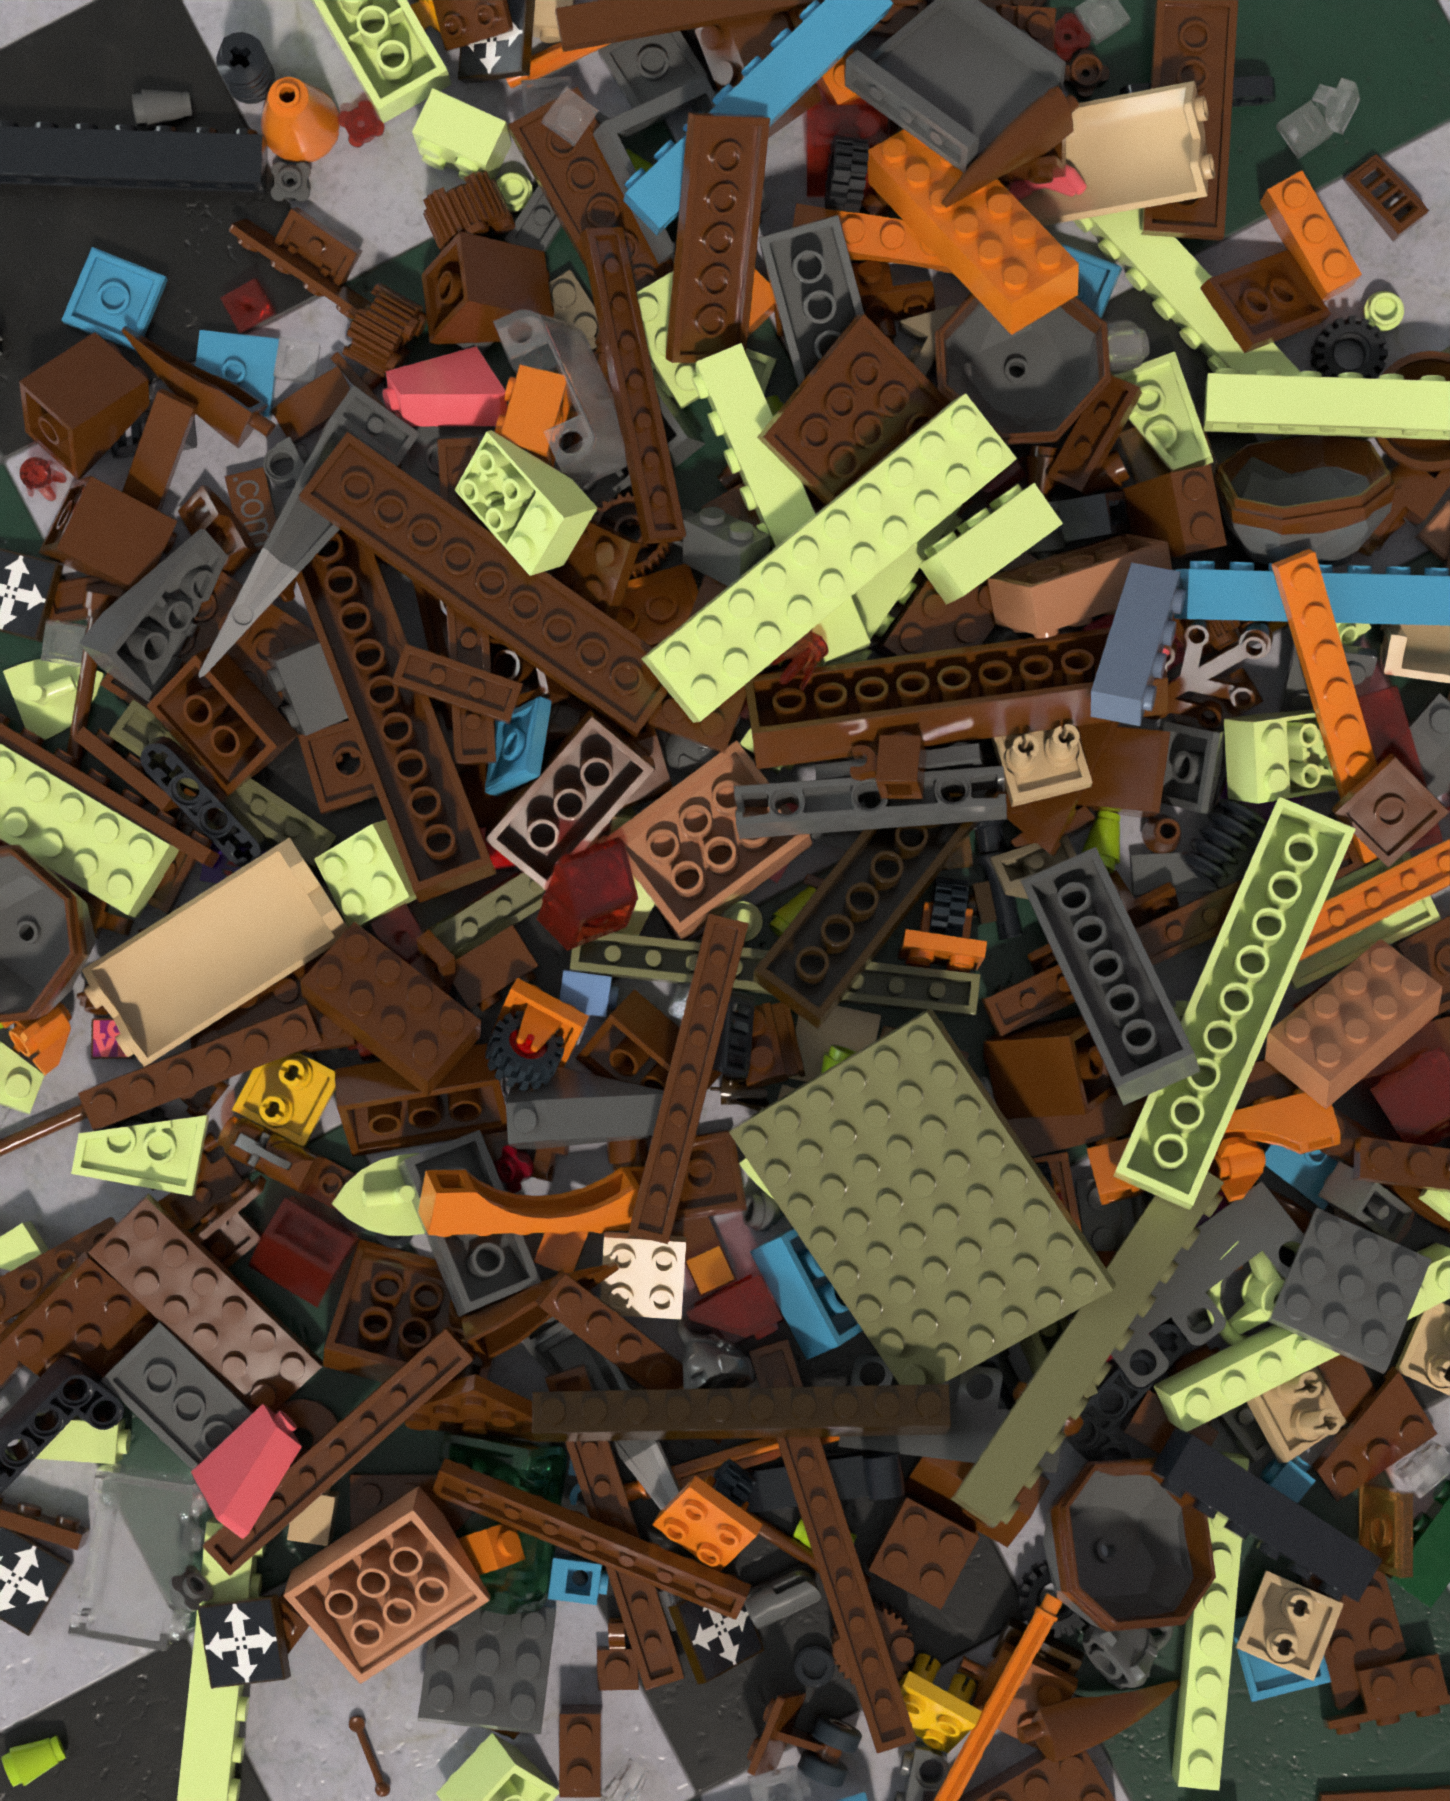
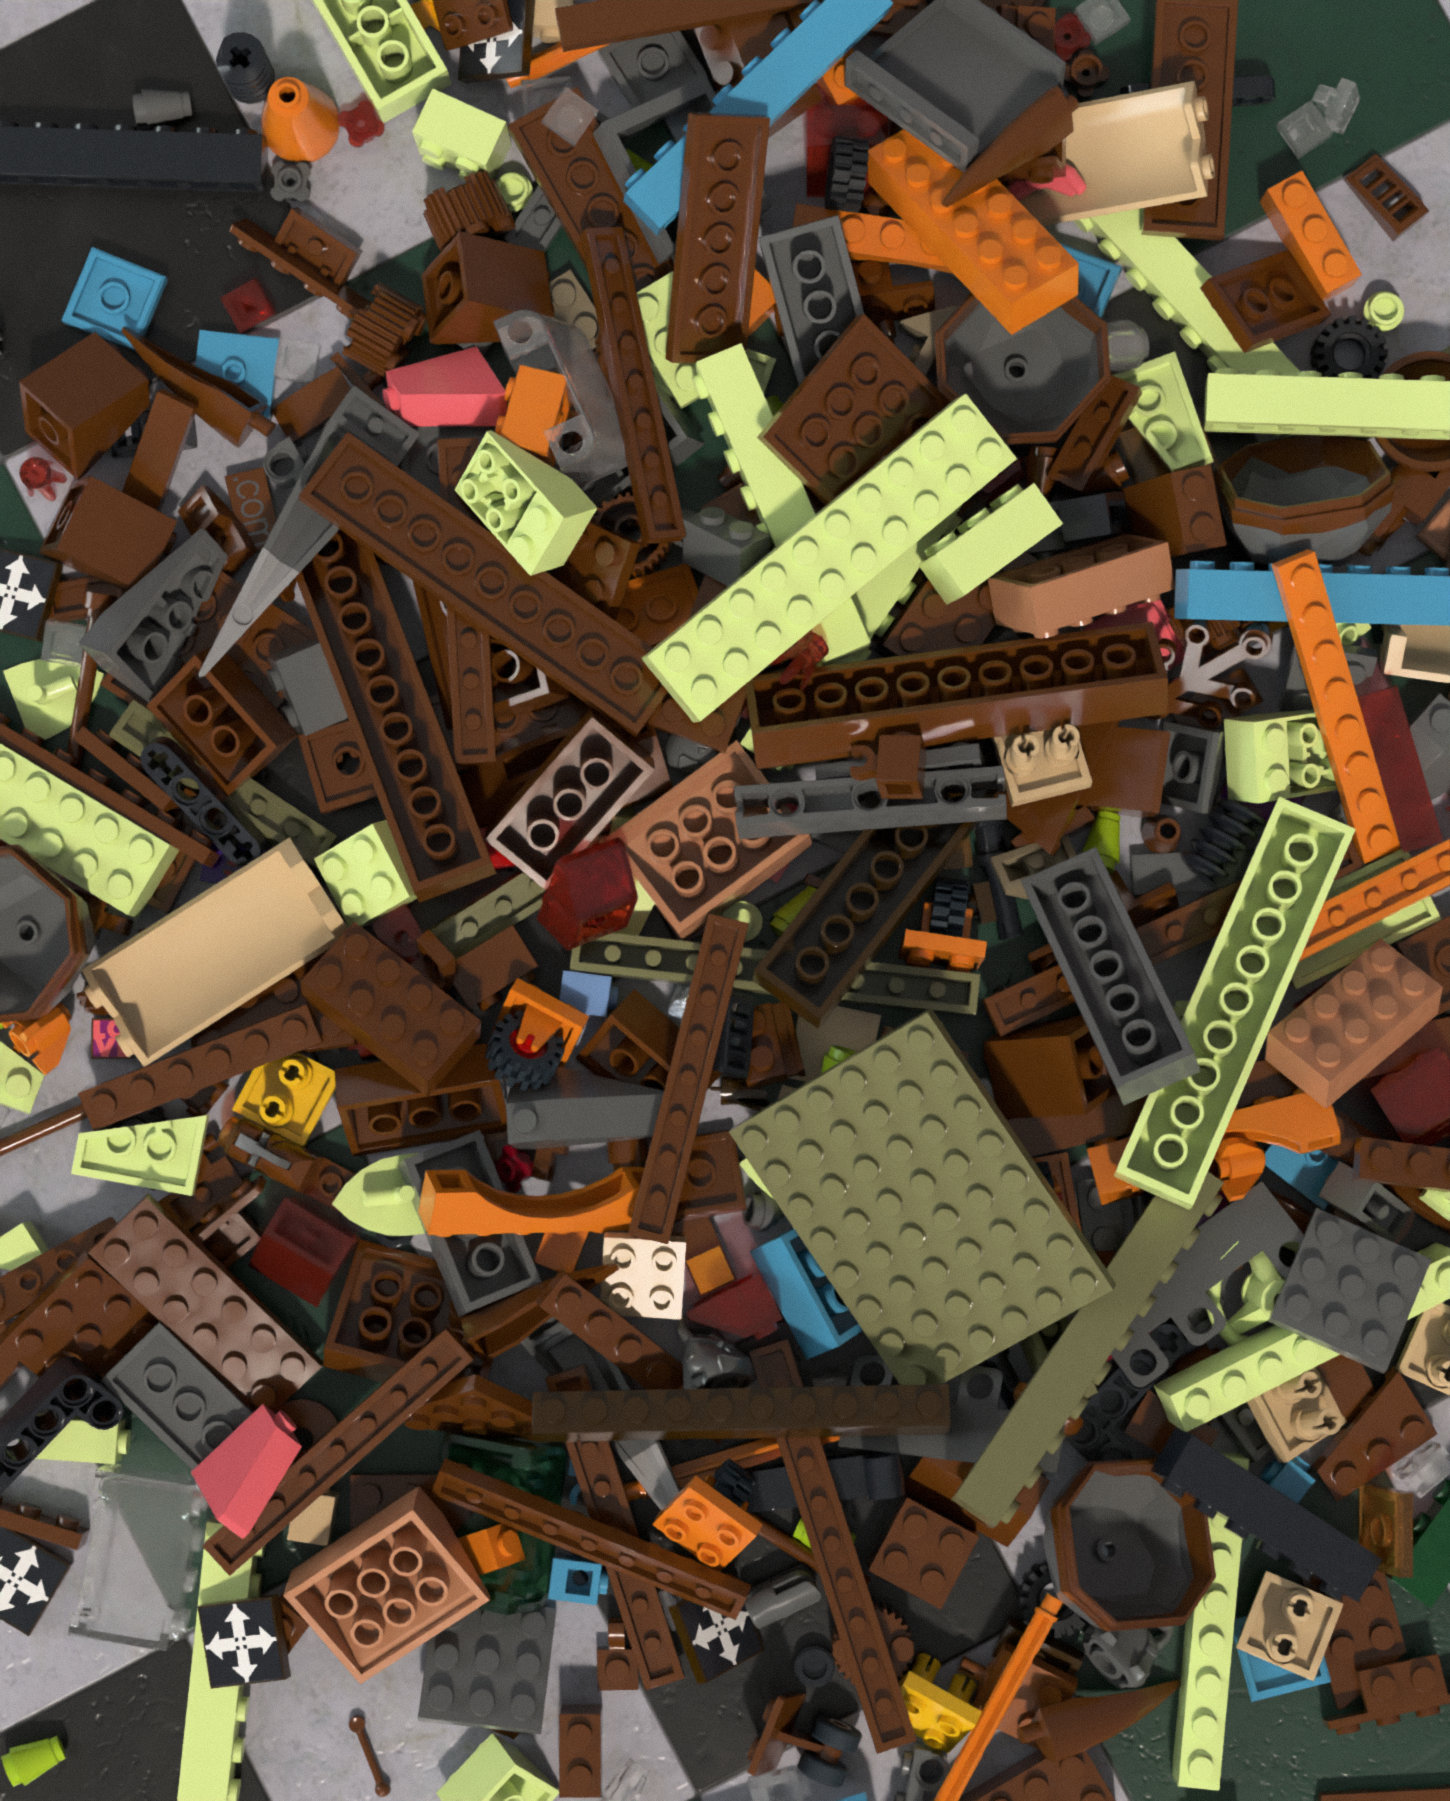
(190, 1589): dark grey plate -> none
(457, 684): reddish brown plate -> none
(519, 747): dark azure plate -> none
(1136, 644): sand blue brick -> none
(1390, 810): reddish brown plate -> none

